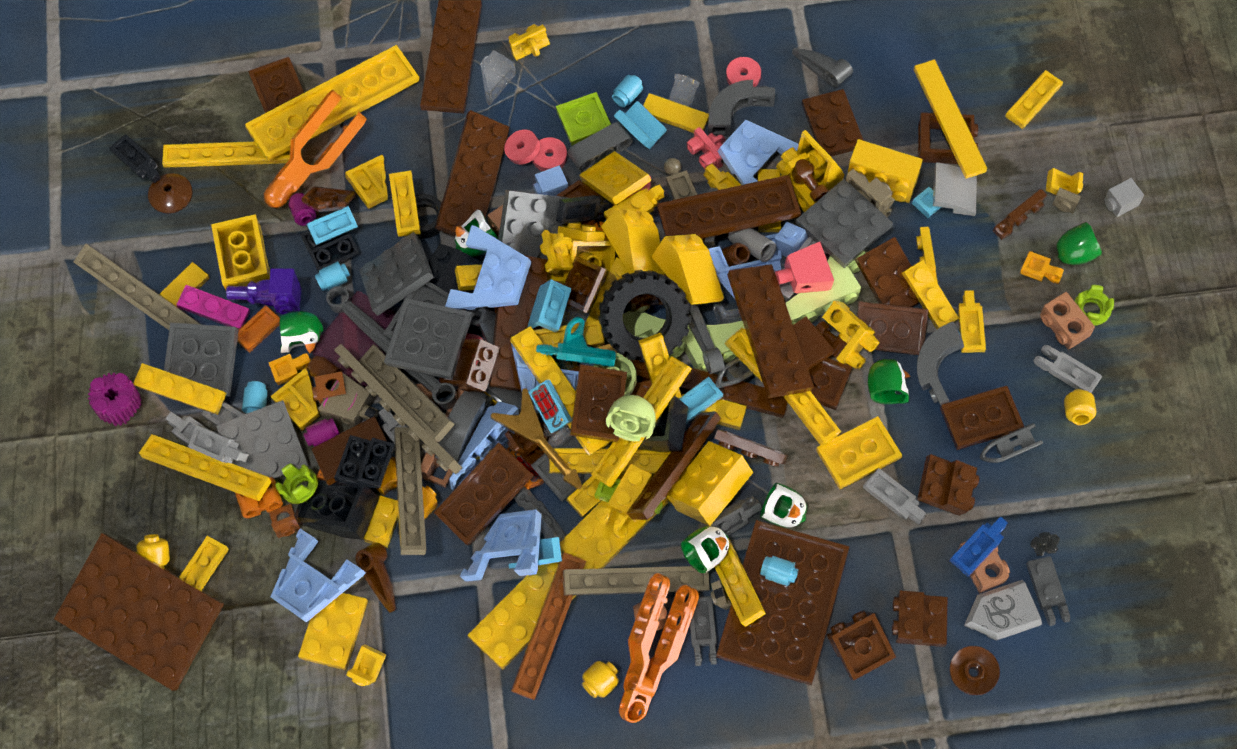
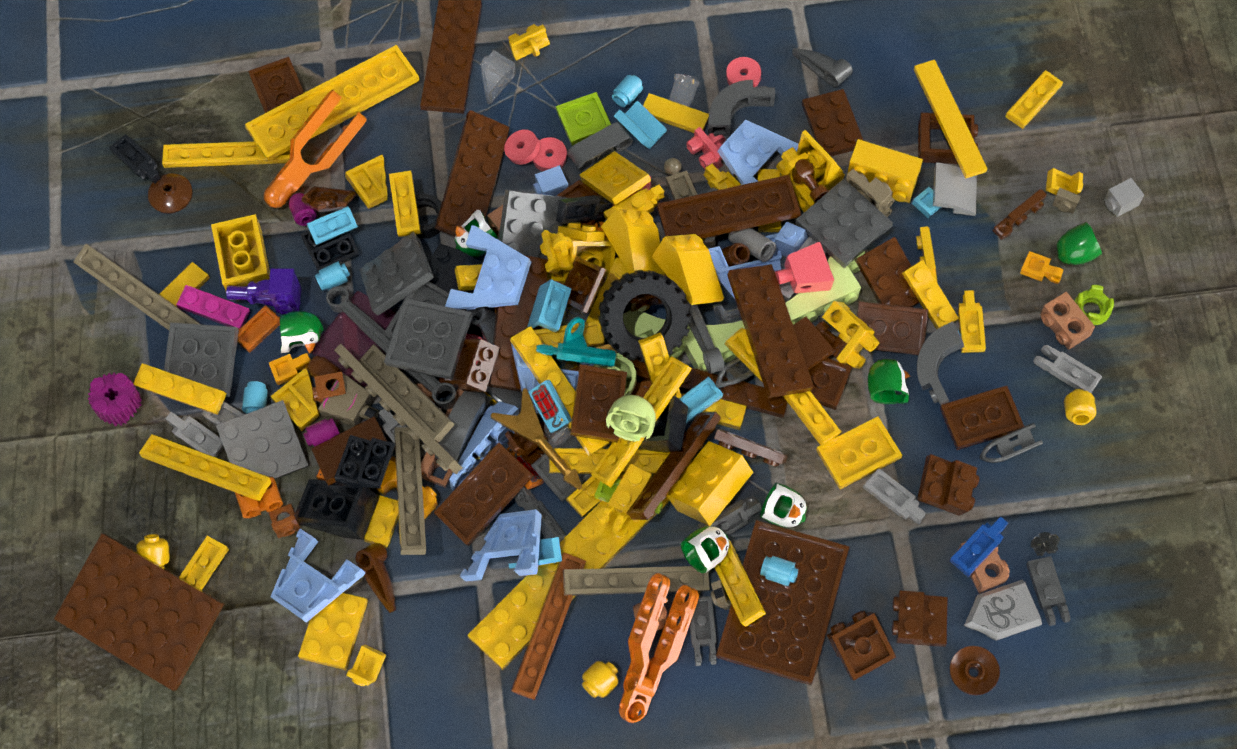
(216, 445): light grey hinge -> none
(293, 478): lime piece -> none

